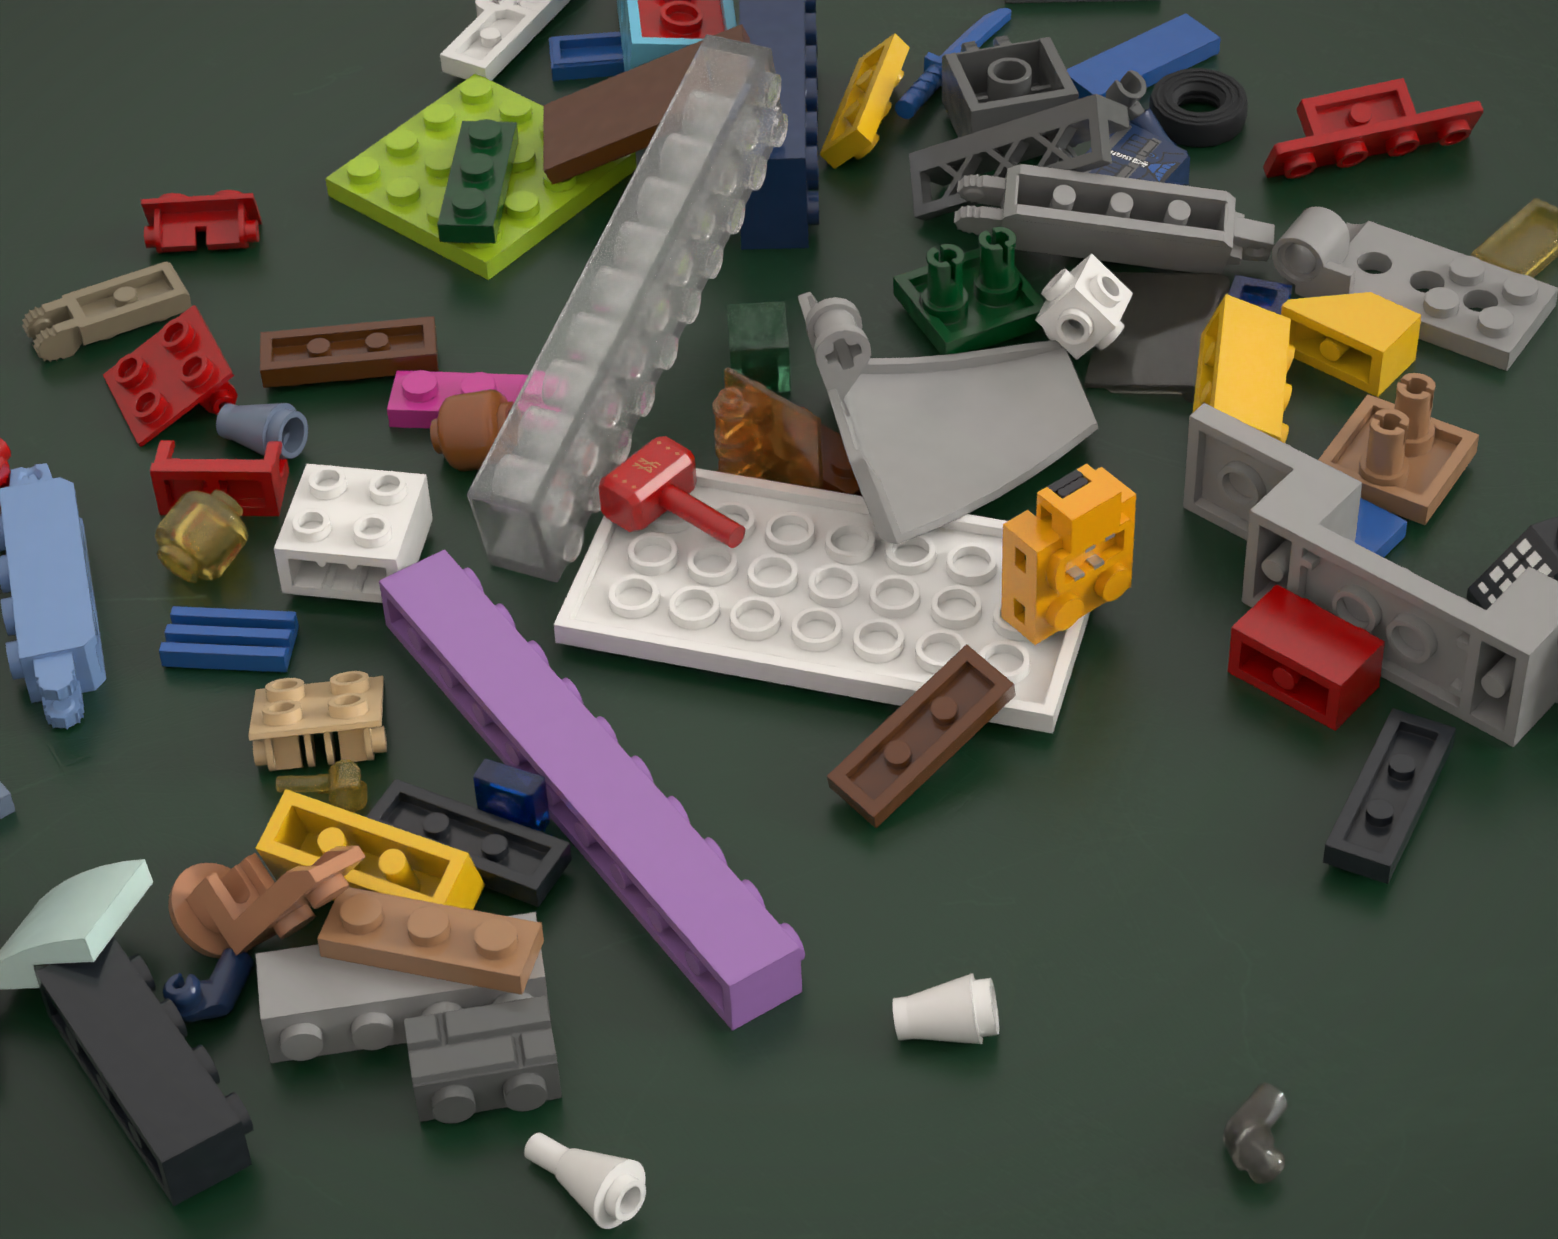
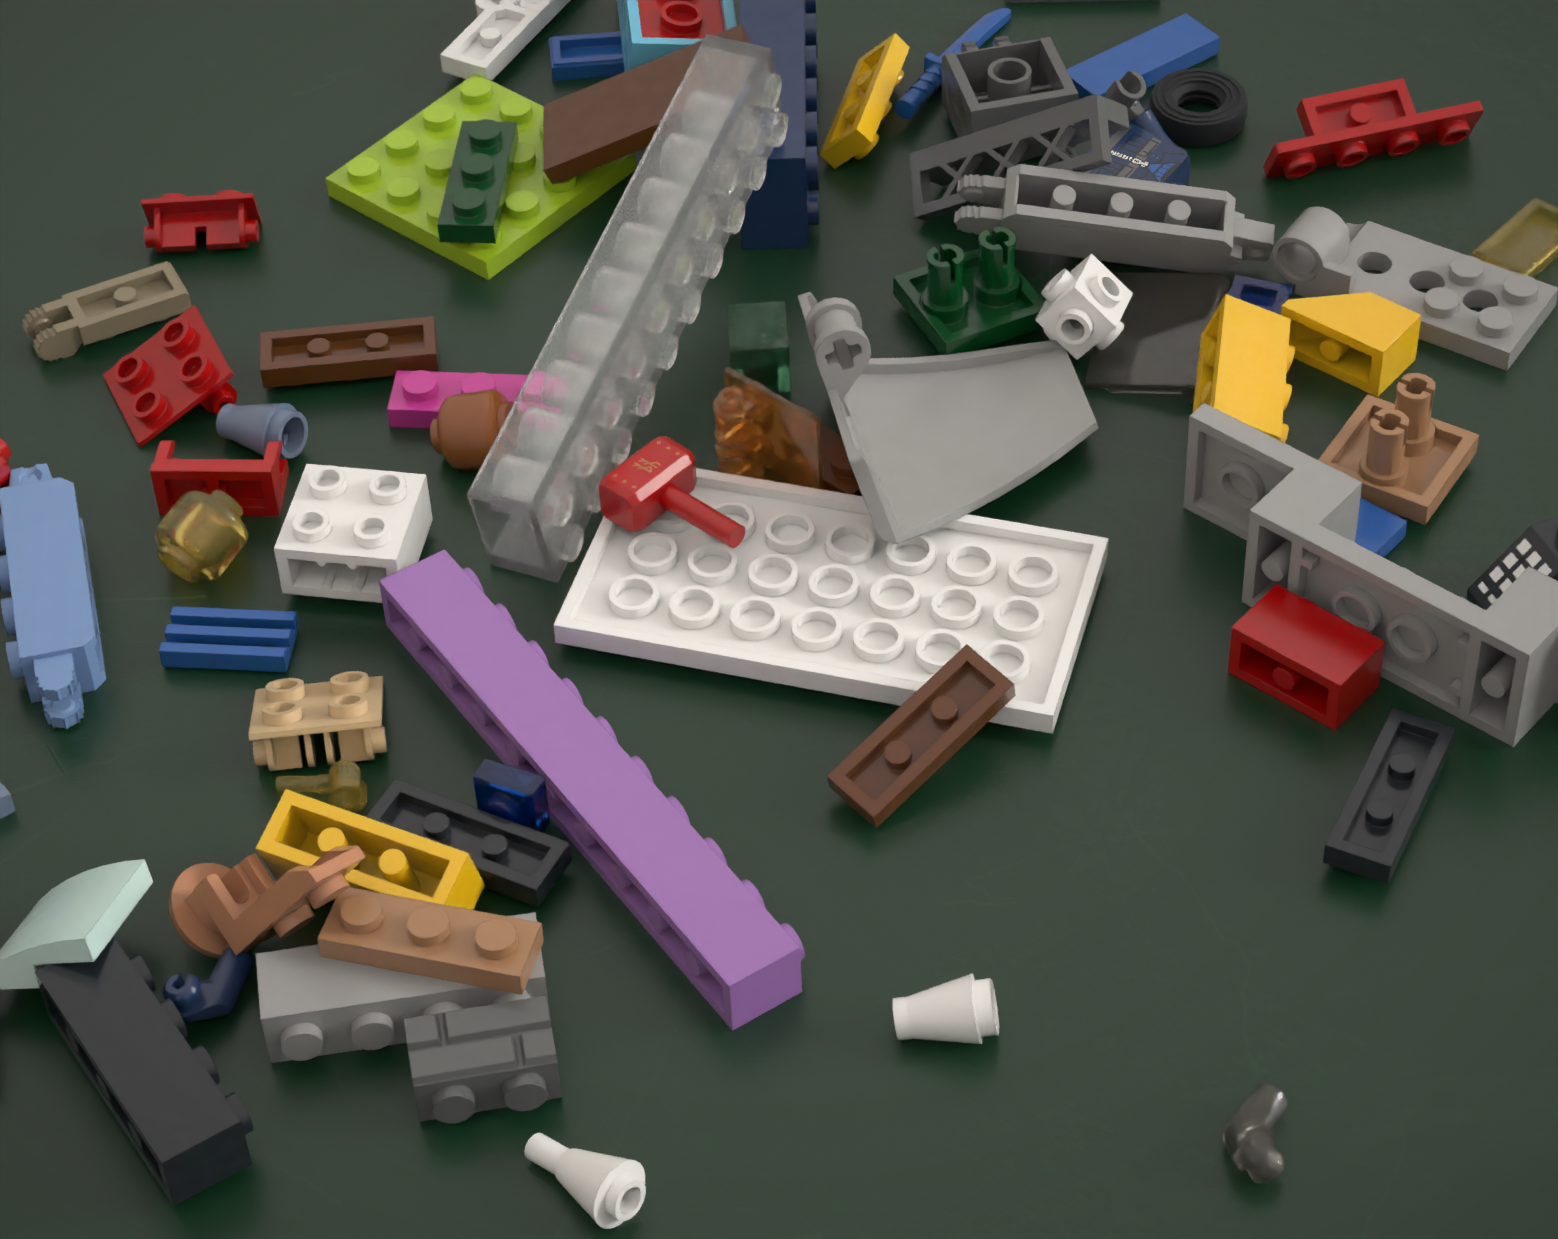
(1067, 554): light orange piece -> none

